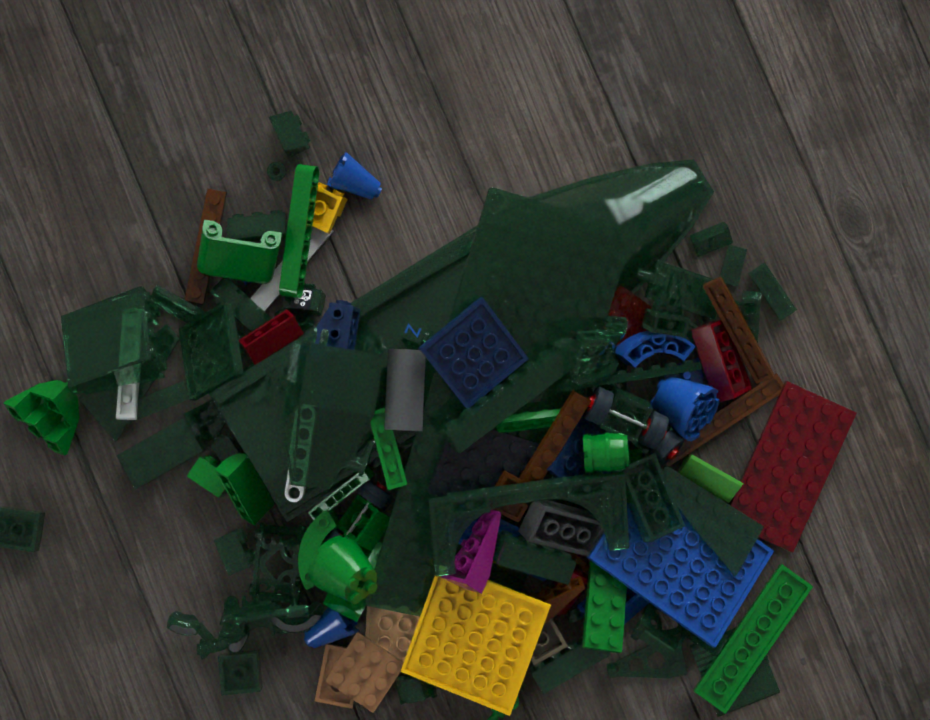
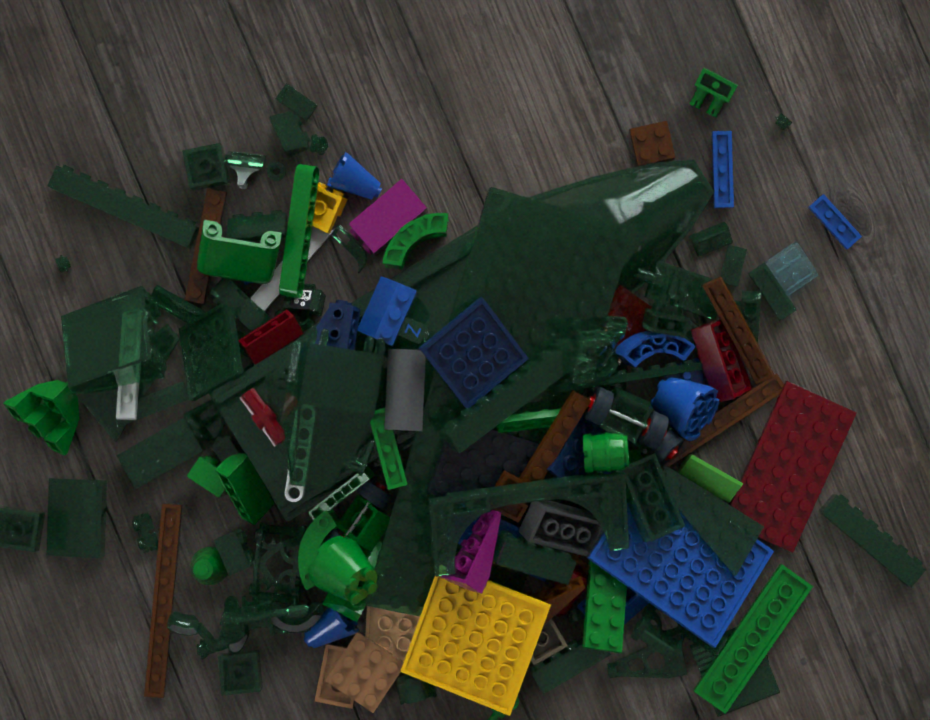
(63, 264): none -> clear green plate
(76, 517): none -> clear green slope
(124, 207): none -> clear green brick
(142, 526): none -> clear green hinge
(163, 600): none -> reddish brown plate
(206, 166): none -> clear green brick
(208, 566): none -> green cone
(244, 165): none -> clear green piece
(263, 416): none -> dark red piece
(296, 102): none -> clear green tile
(318, 144): none -> clear green plate
(352, 247): none -> clear green piece
(386, 216): none -> magenta brick
(387, 310): none -> blue slope
(412, 235): none -> green fence
(652, 143): none -> reddish brown plate
(714, 84): none -> green brick
(722, 169): none -> blue plate
(783, 121): none -> clear green plate
(792, 268): none -> clear light blue slope
(834, 221): none -> blue plate
(873, 541): none -> clear green brick

